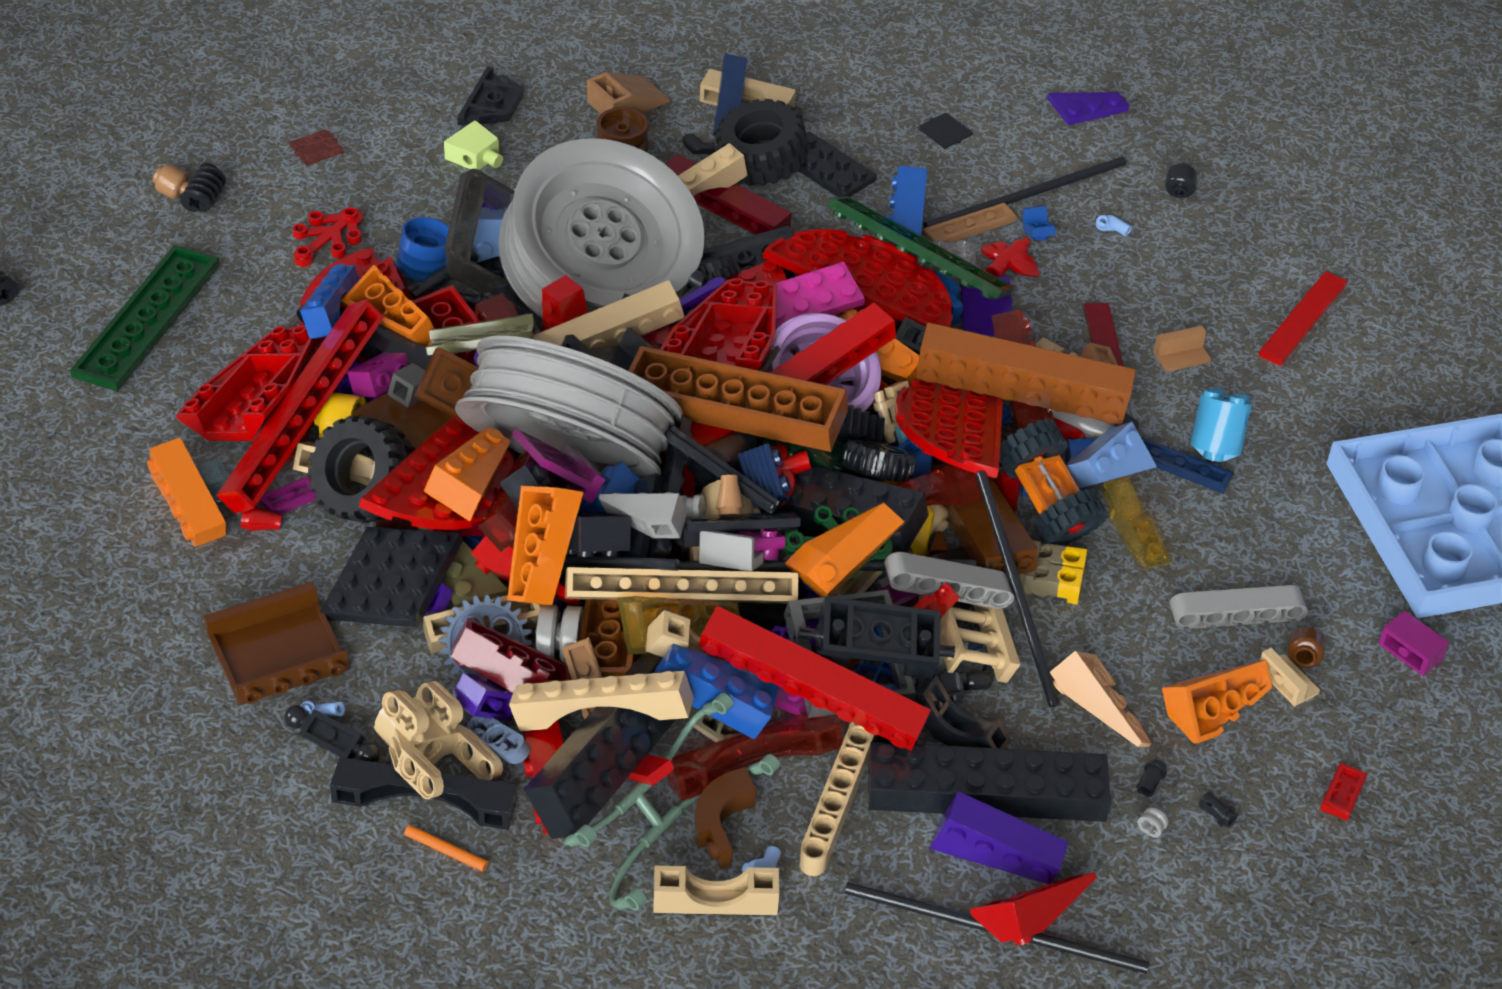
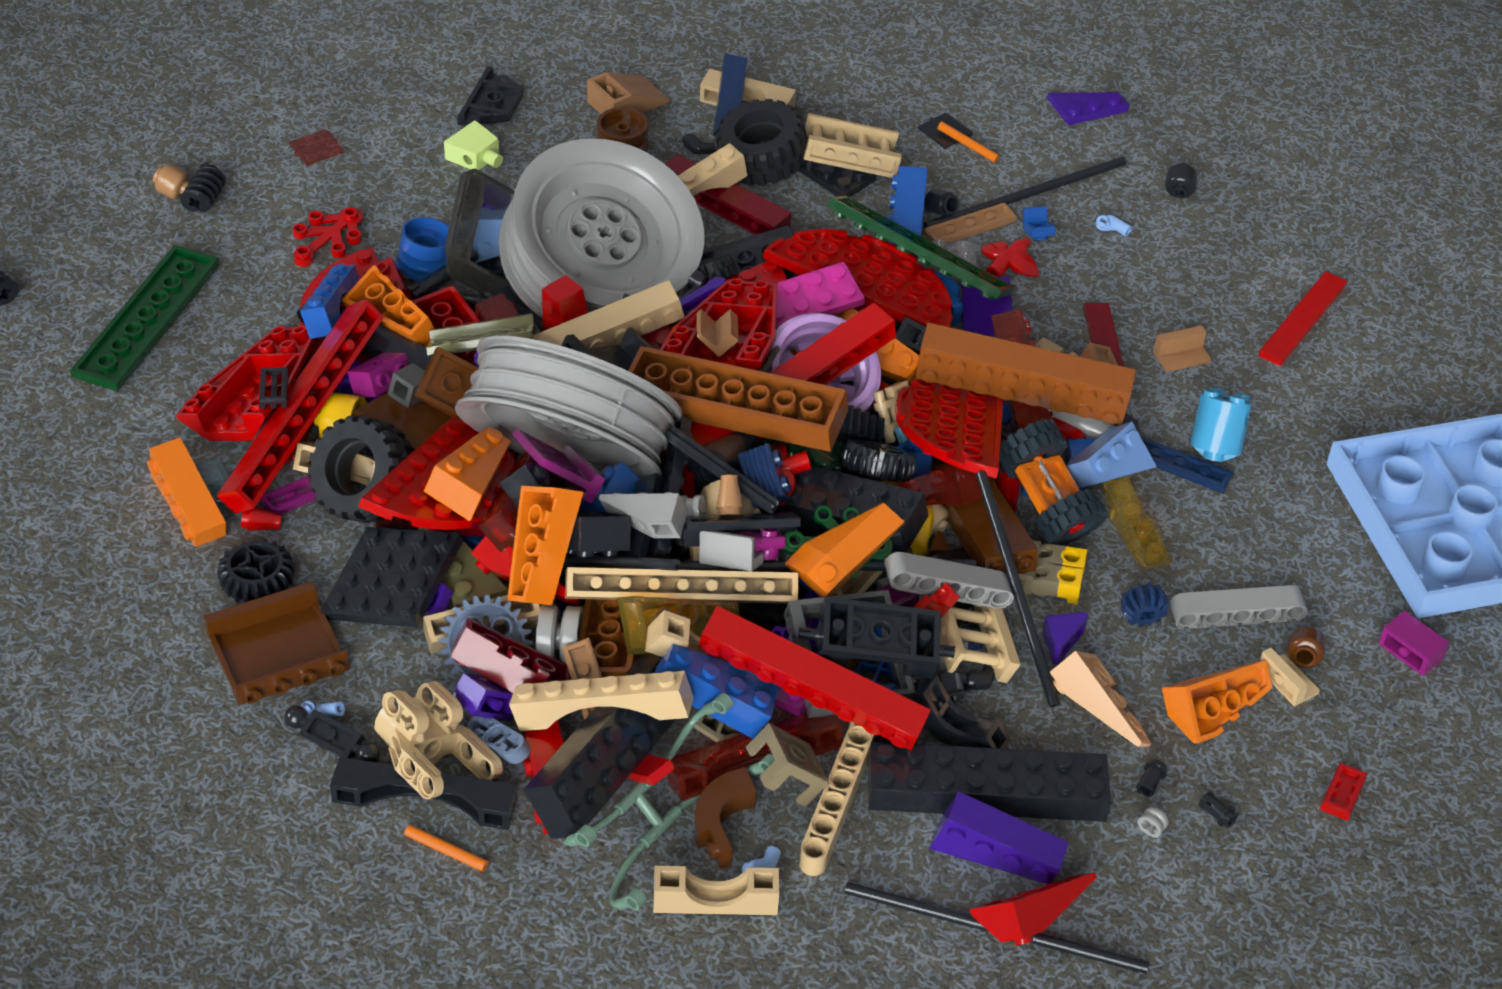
(255, 570): none -> black gear
(274, 399): none -> black tile
(718, 334): none -> medium nougat panel
(792, 758): none -> dark tan panel
(851, 145): none -> tan fence
(941, 202): none -> black brick
(968, 142): none -> orange bar
(1062, 633): none -> dark purple slope
(1144, 604): none -> dark blue gear

